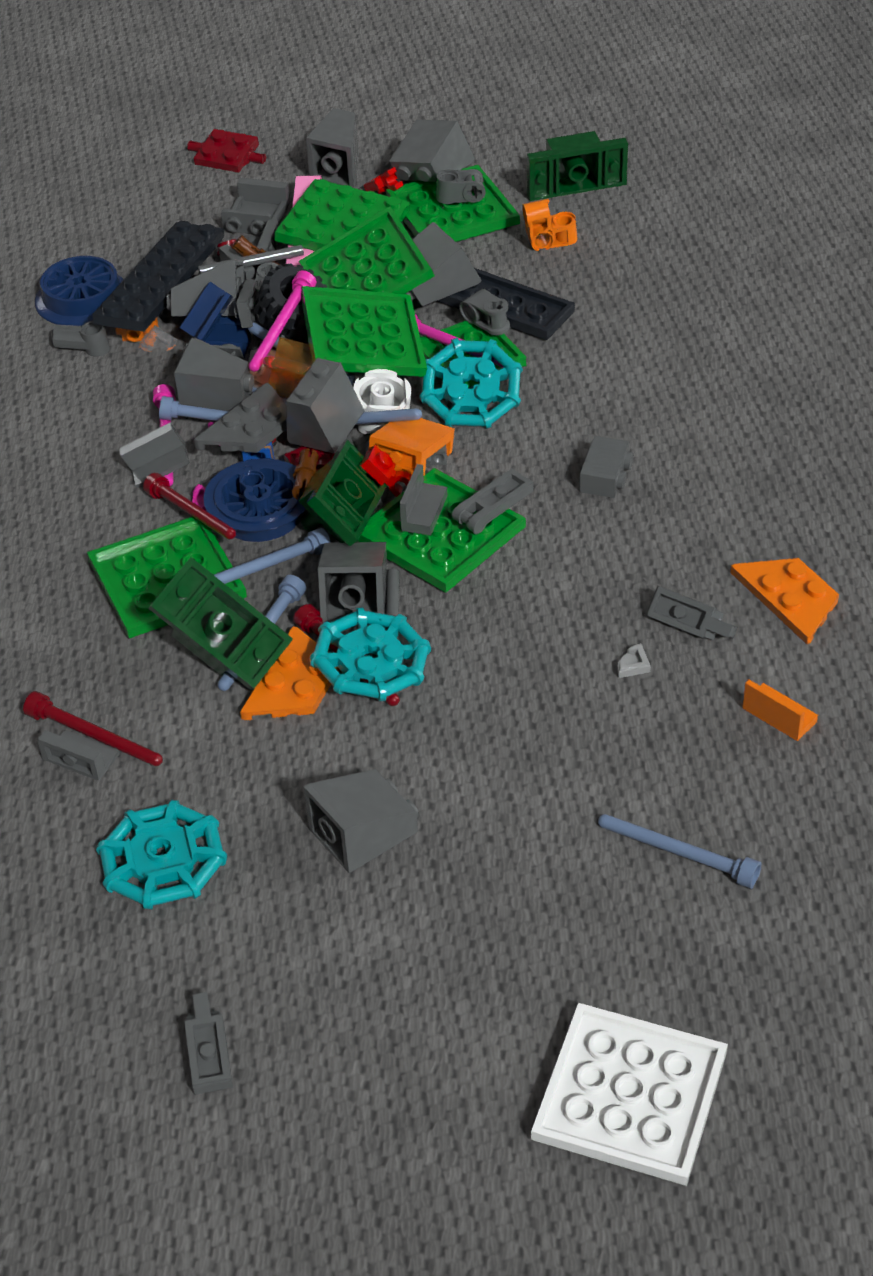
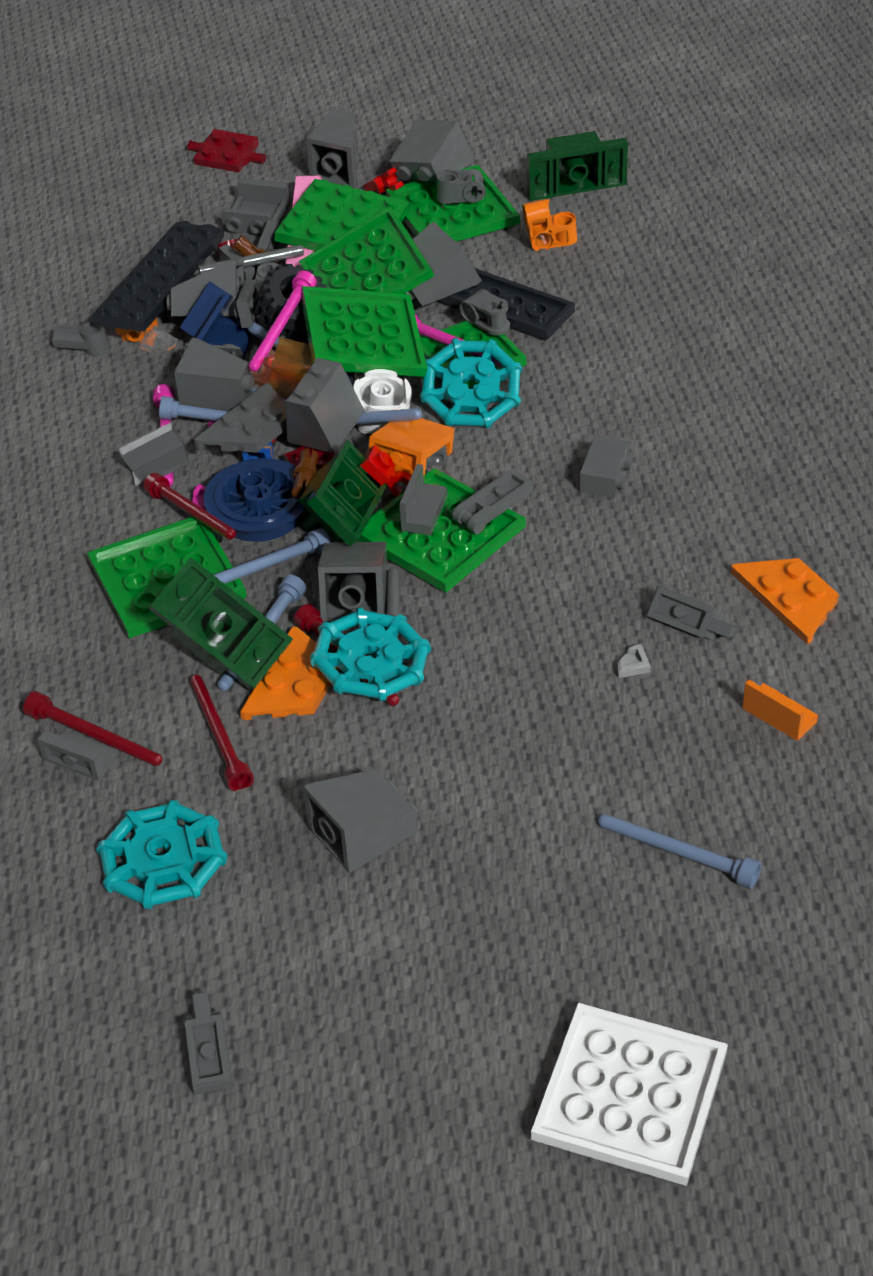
(75, 289): dark blue piece -> none
(237, 773): none -> dark red piece

